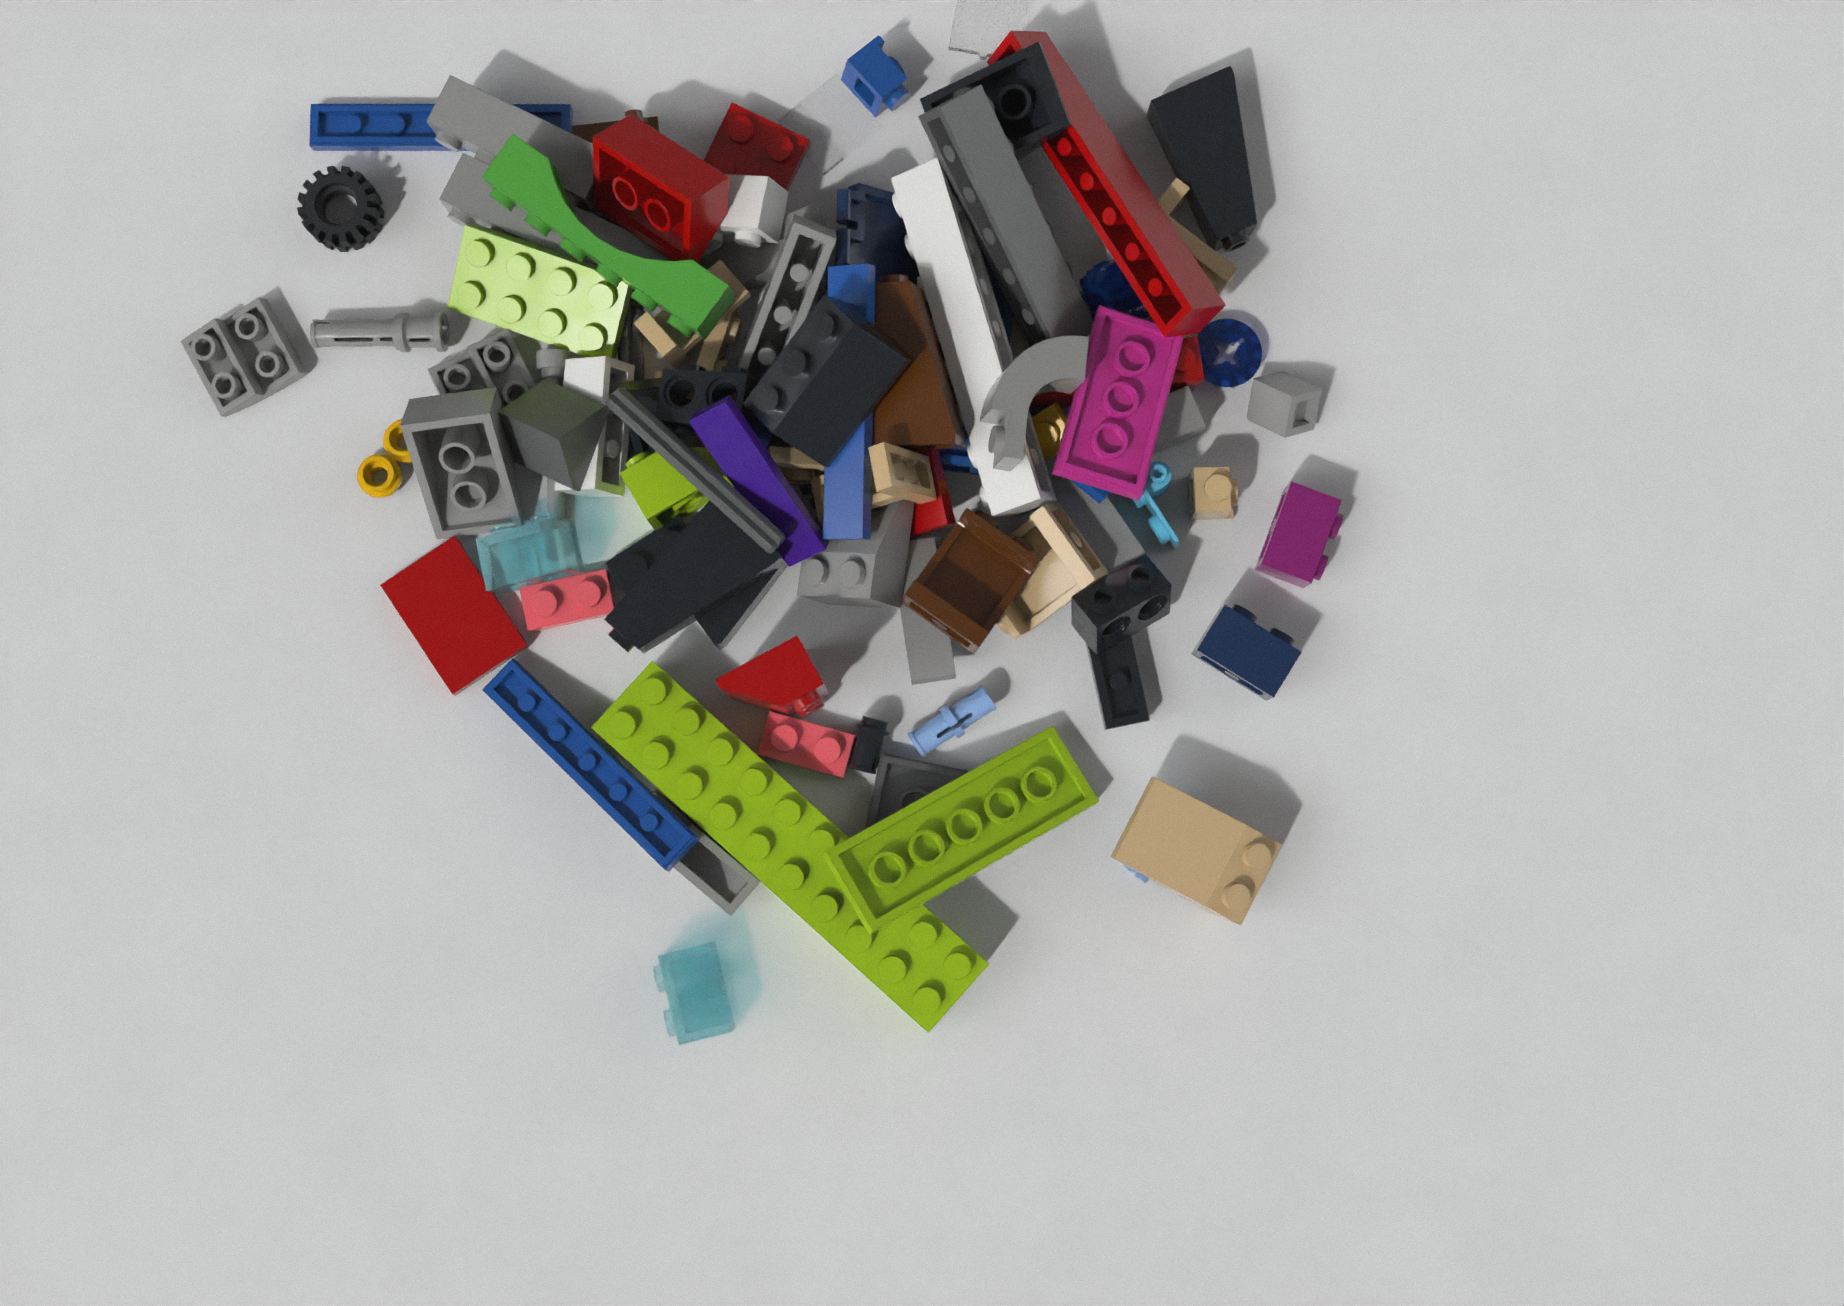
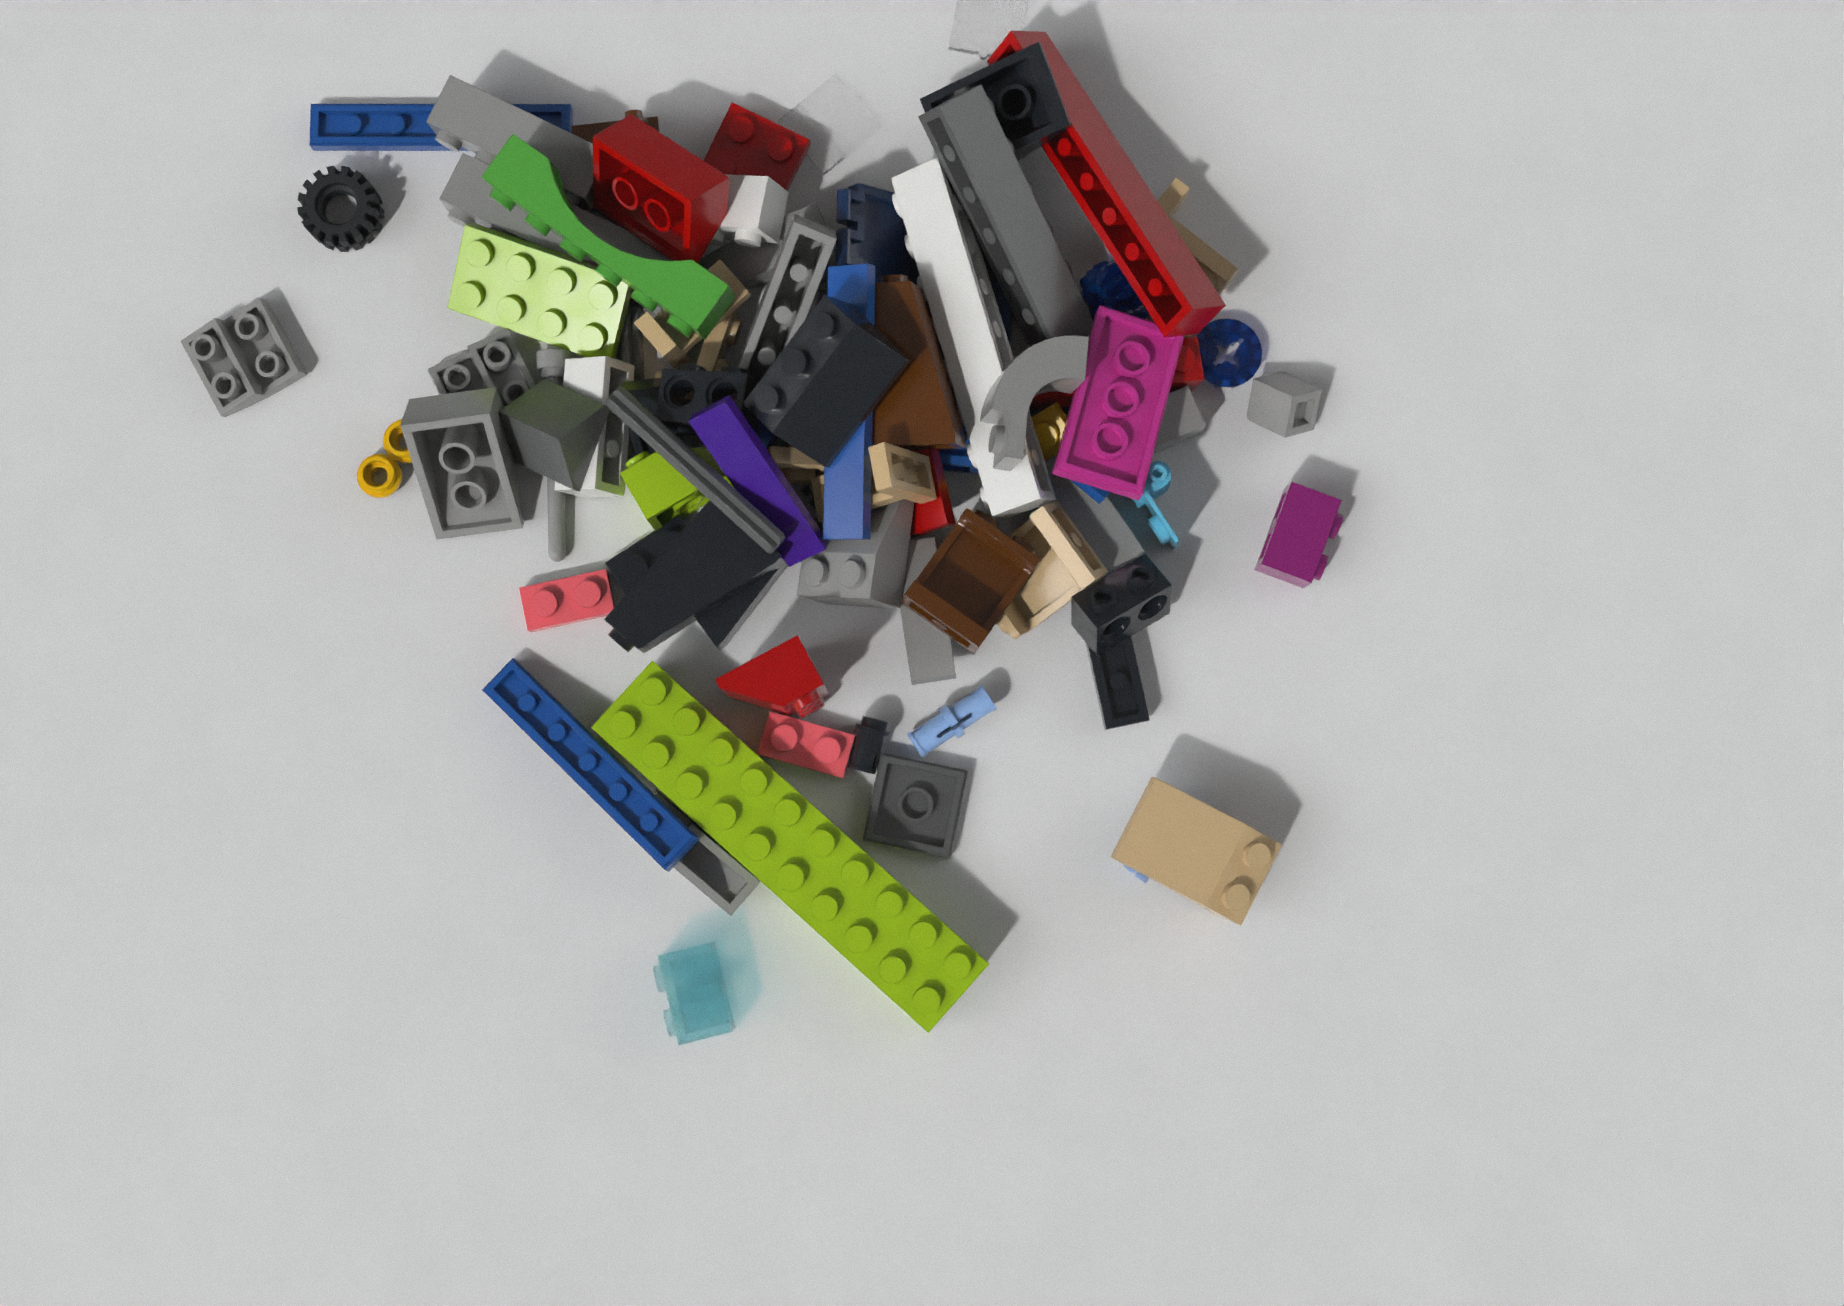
(401, 332): light grey pin -> none
(454, 616): red tile -> none
(529, 553): clear light blue brick -> none
(876, 78): blue brick -> none
(960, 829): lime plate -> none
(1207, 152): black slope -> none
(1211, 493): tan brick -> none
(1247, 651): dark blue brick -> none

